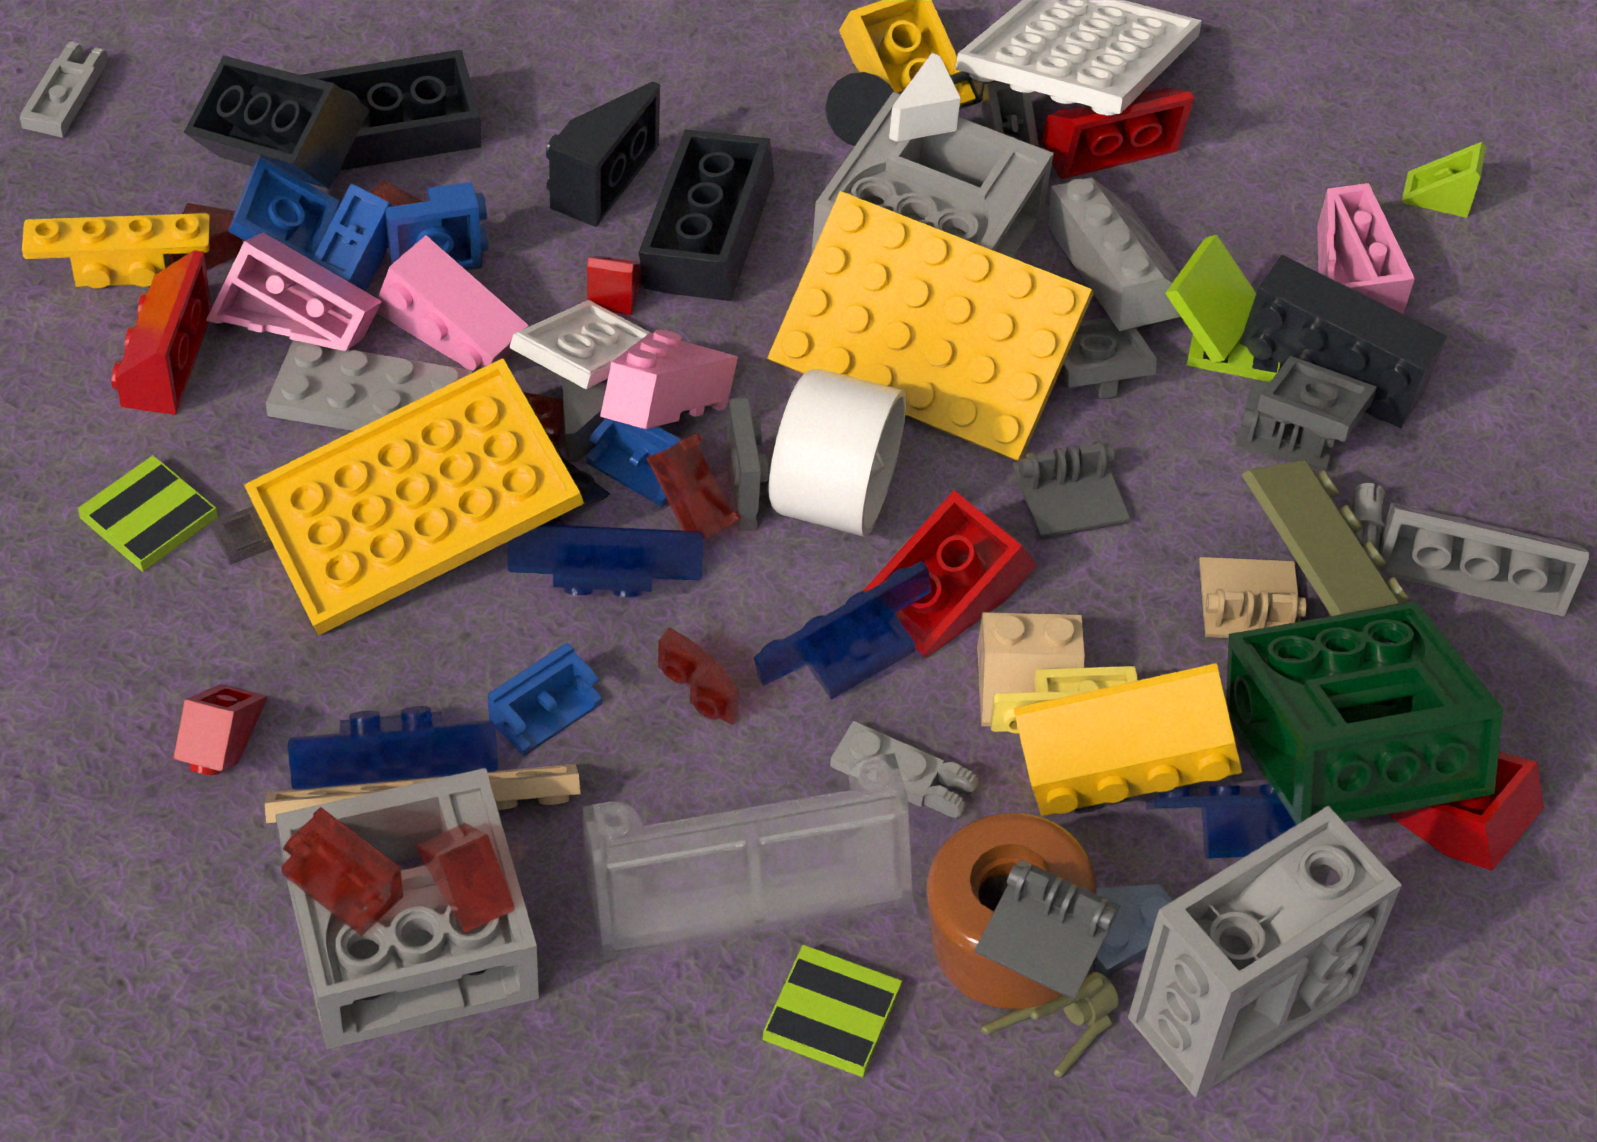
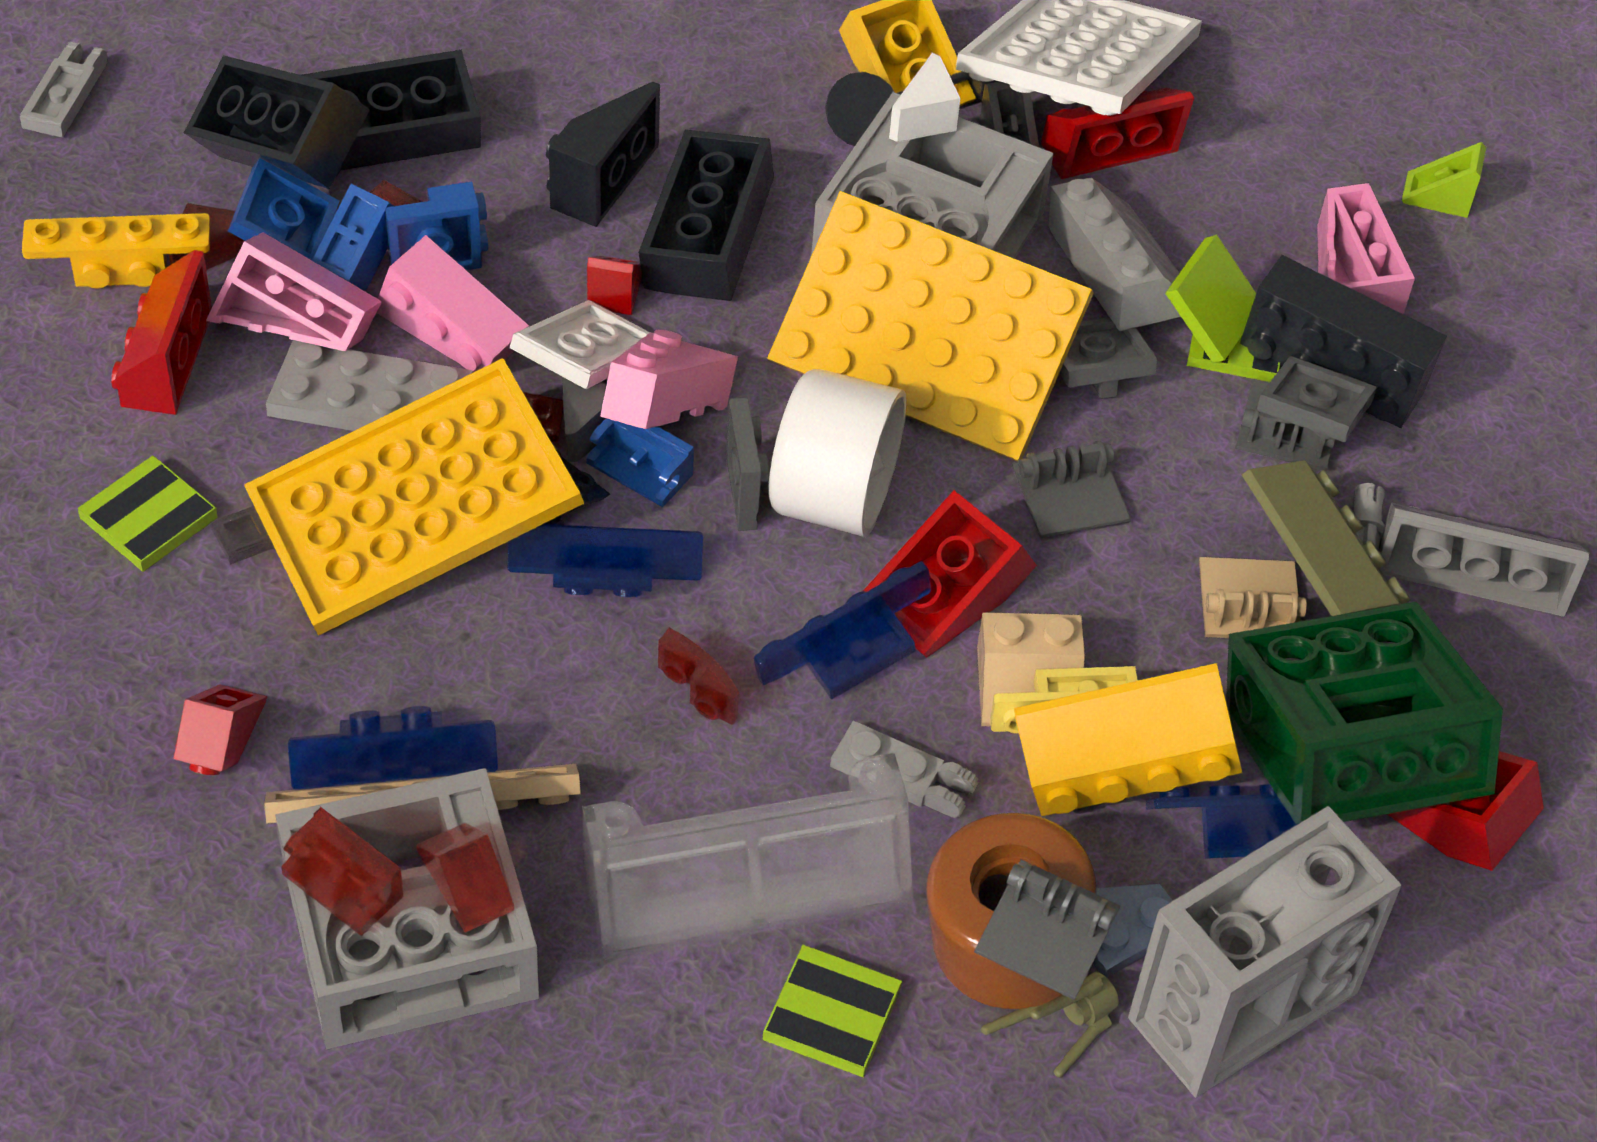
(544, 699): blue hinge -> none
(691, 487): clear red hinge -> none

